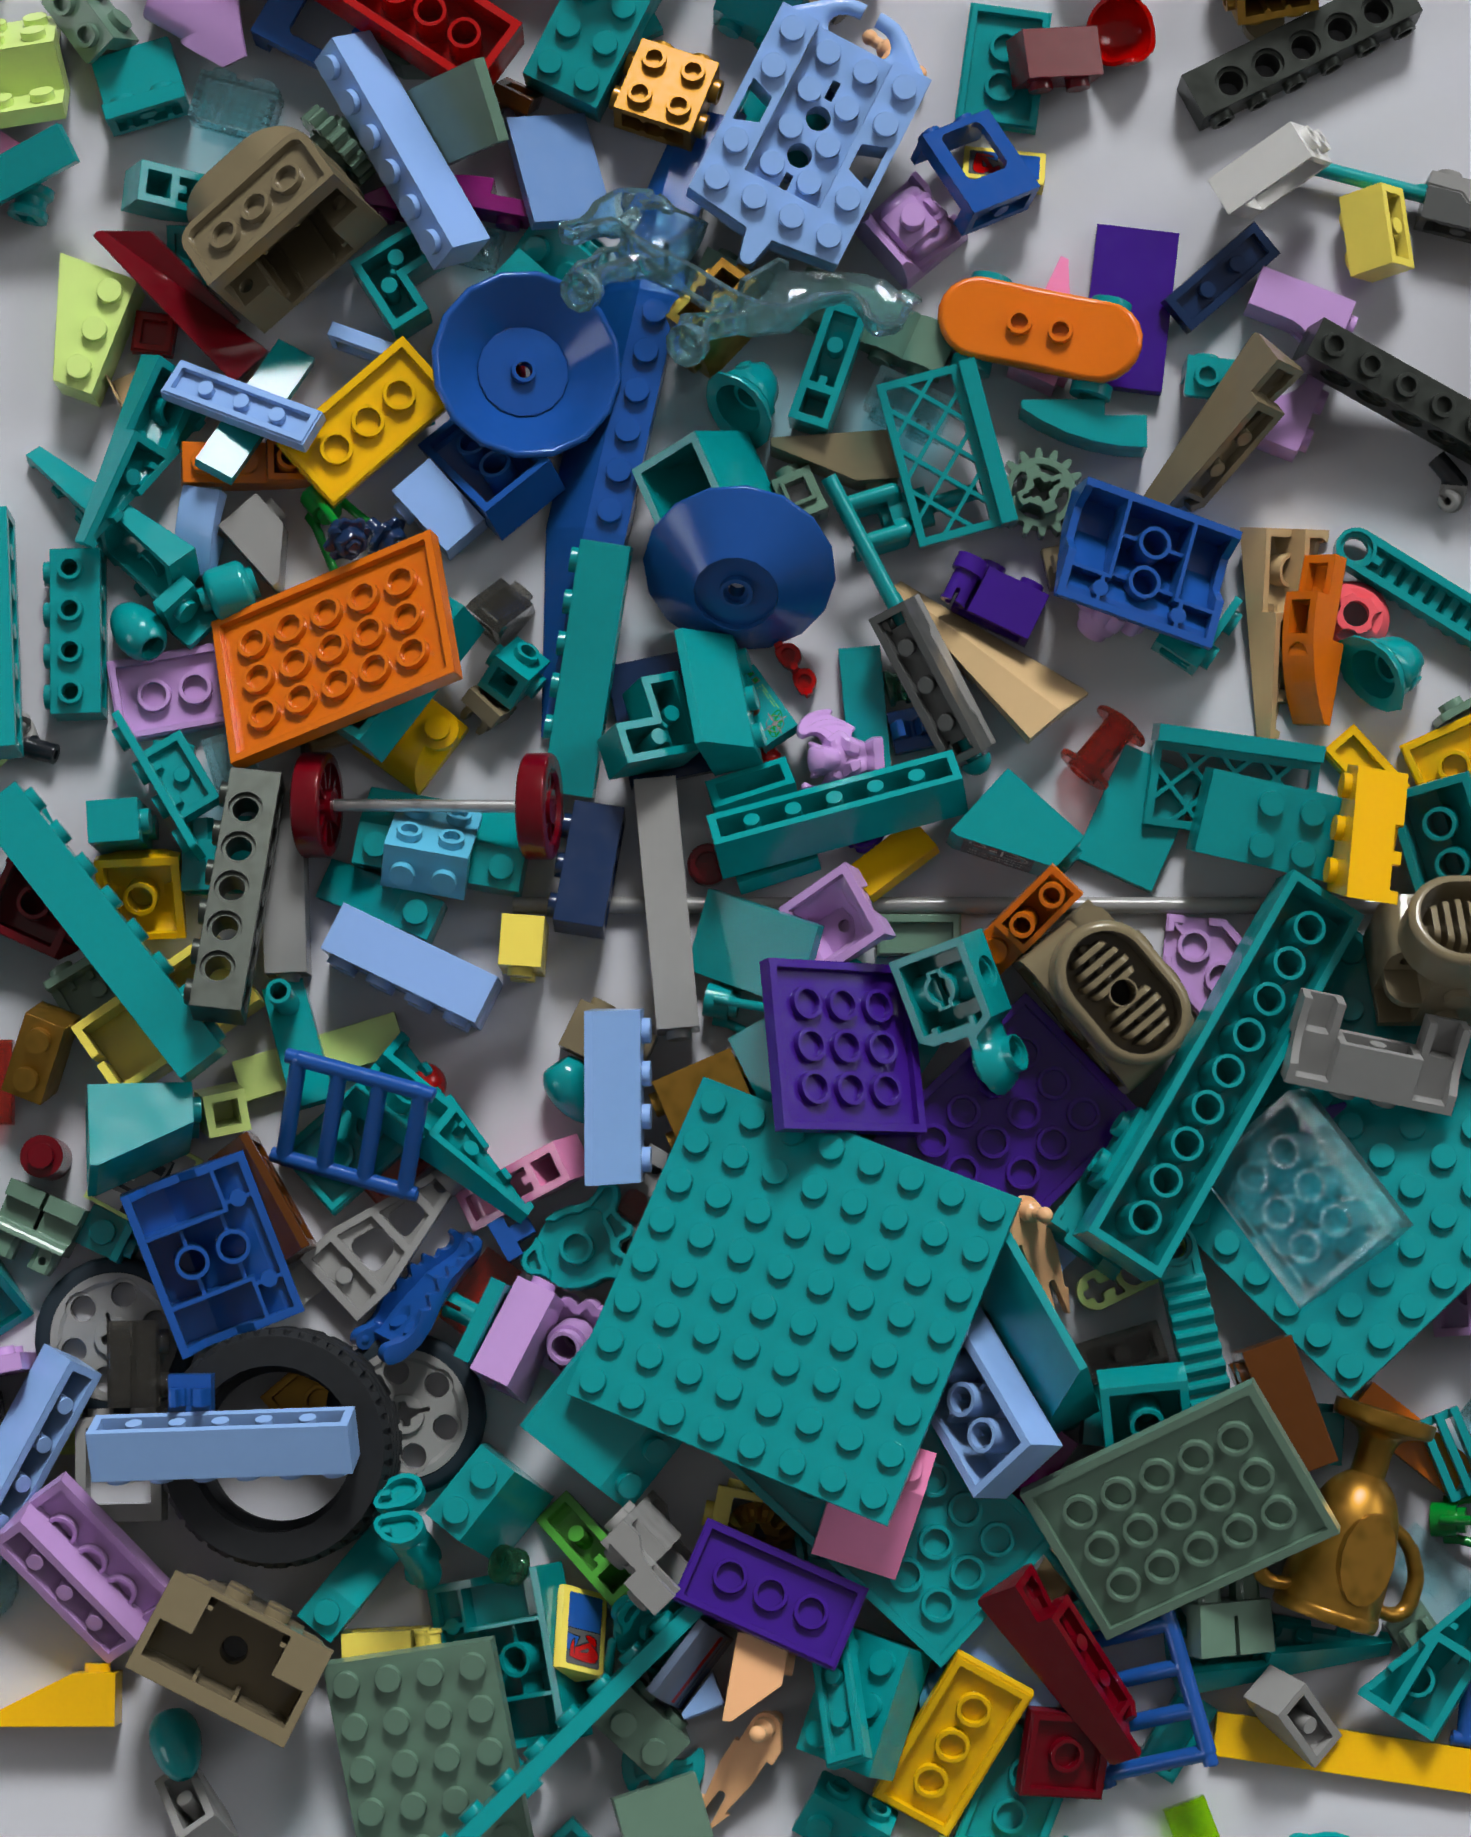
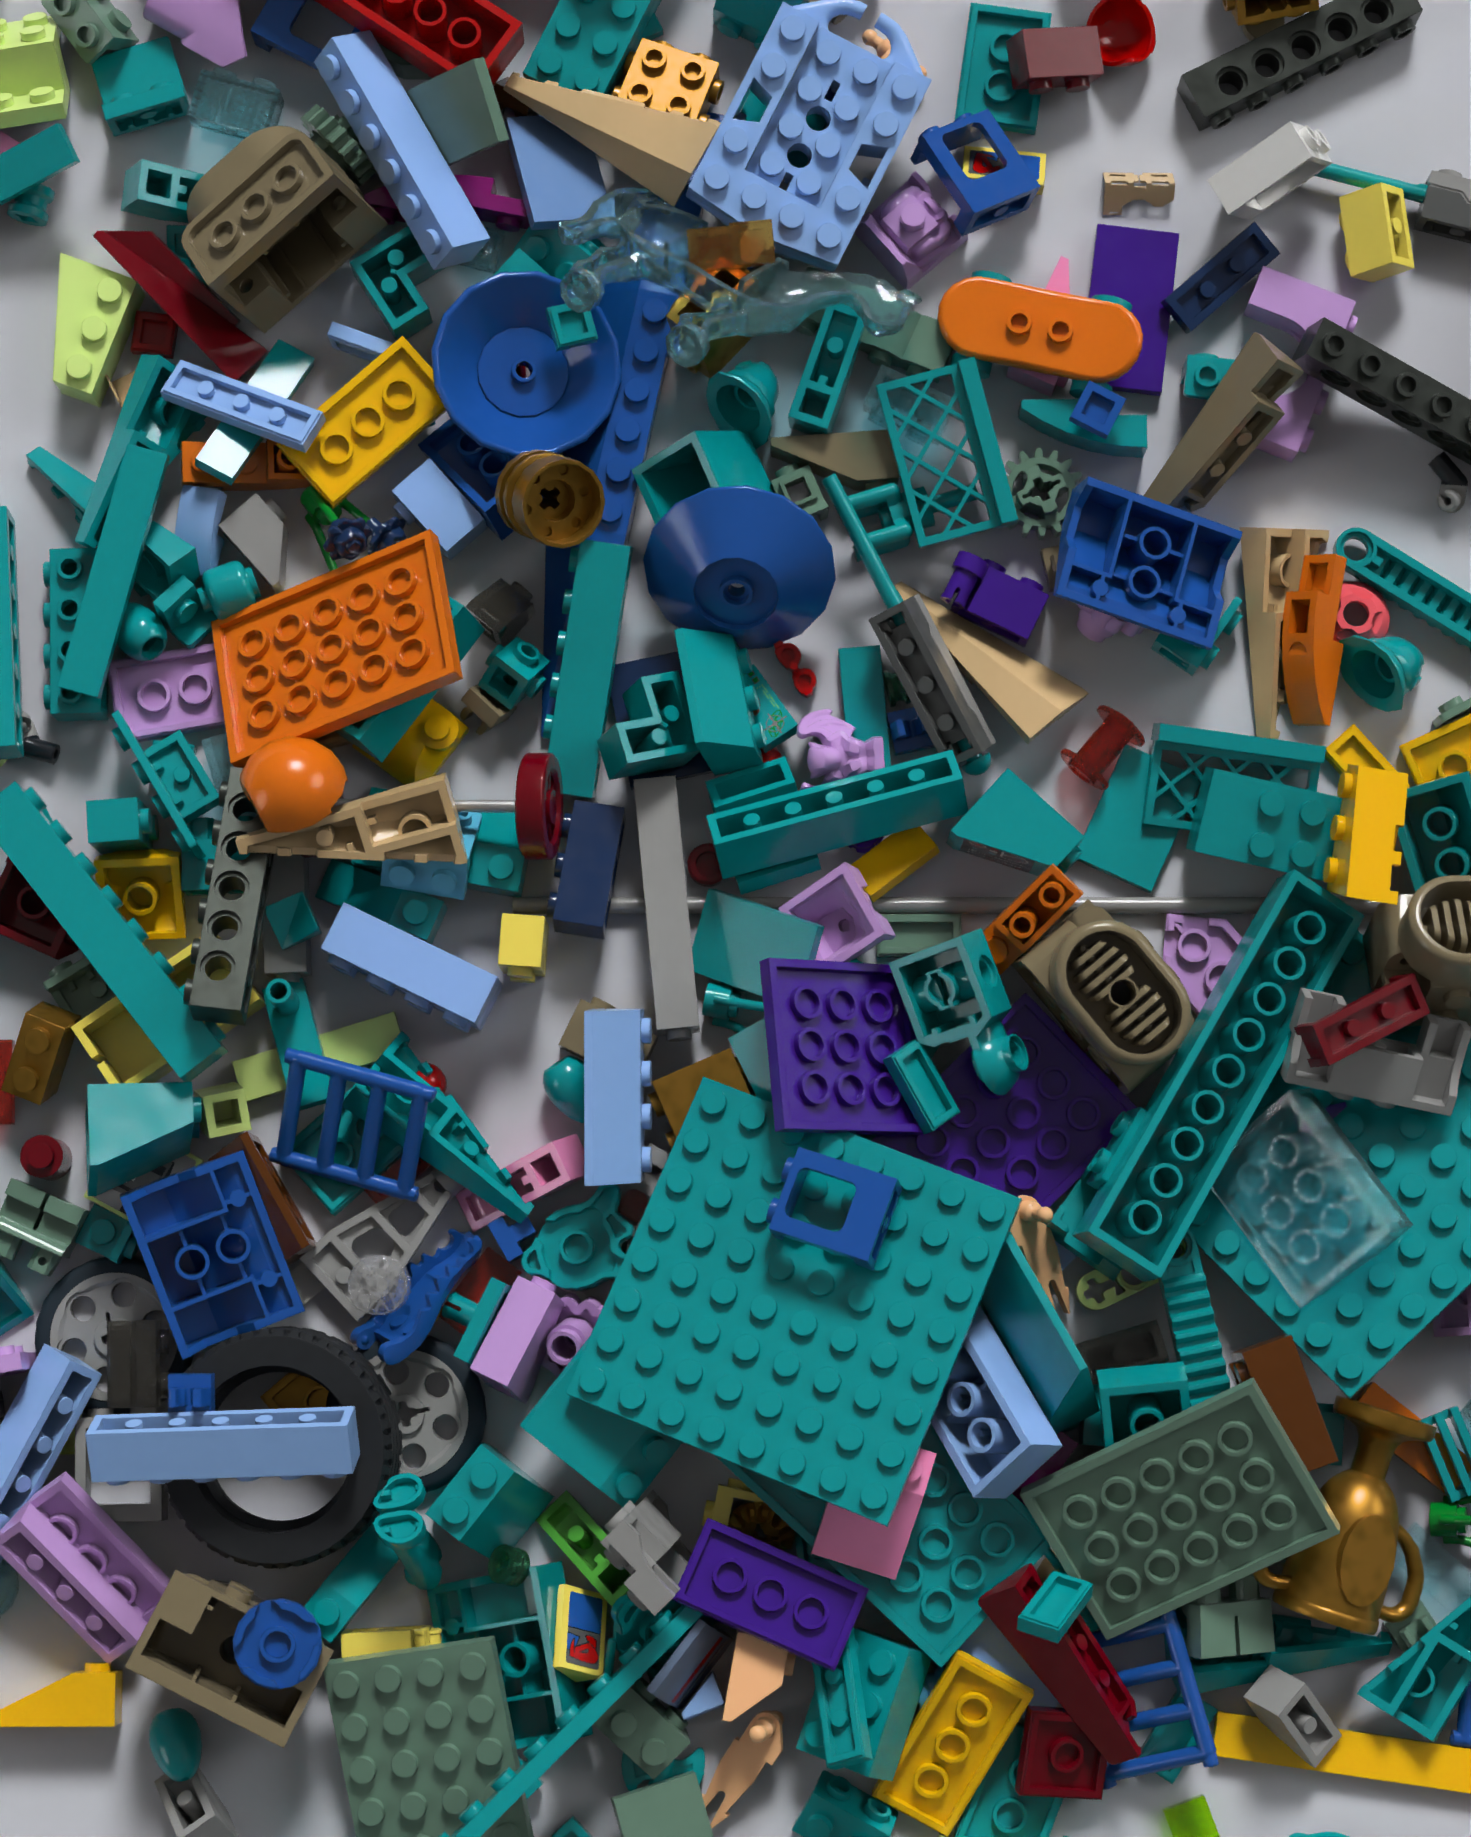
(113, 571): none -> teal tile
(277, 1643): none -> blue tile
(292, 783): none -> orange cylinder
(292, 920): none -> teal slope
(379, 1285): none -> clear wheel
(399, 823): none -> tan wedge
(570, 328): none -> teal tile
(570, 500): none -> pearl gold wheel
(643, 142): none -> tan wedge
(731, 246): none -> clear orange slope
(867, 1216): none -> blue window
(921, 1086): none -> teal tile
(1055, 1606): none -> teal tile
(1097, 409): none -> blue tile
(1120, 194): none -> tan piece
(1364, 1021): none -> dark red container

